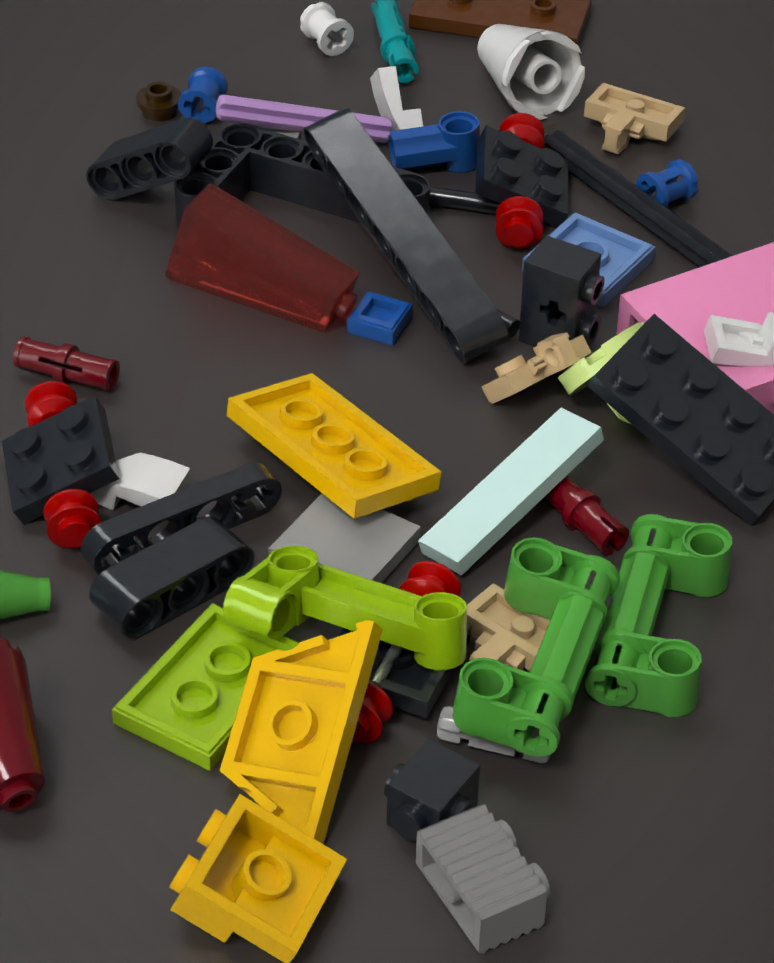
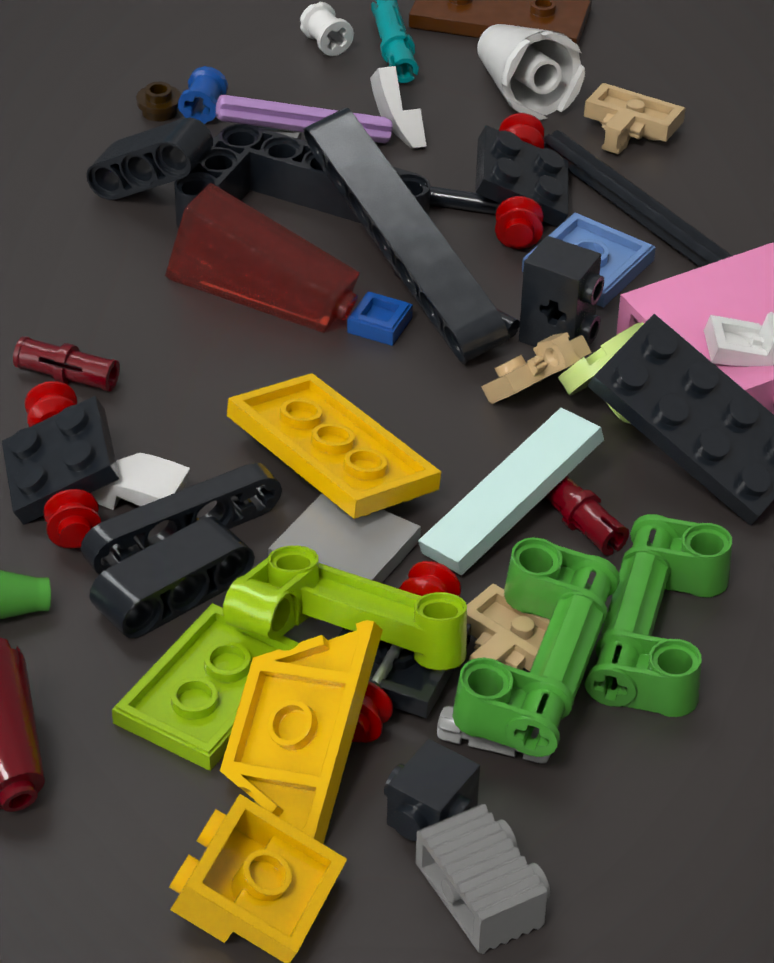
(445, 144): blue piece -> none
(666, 184): blue bush -> none

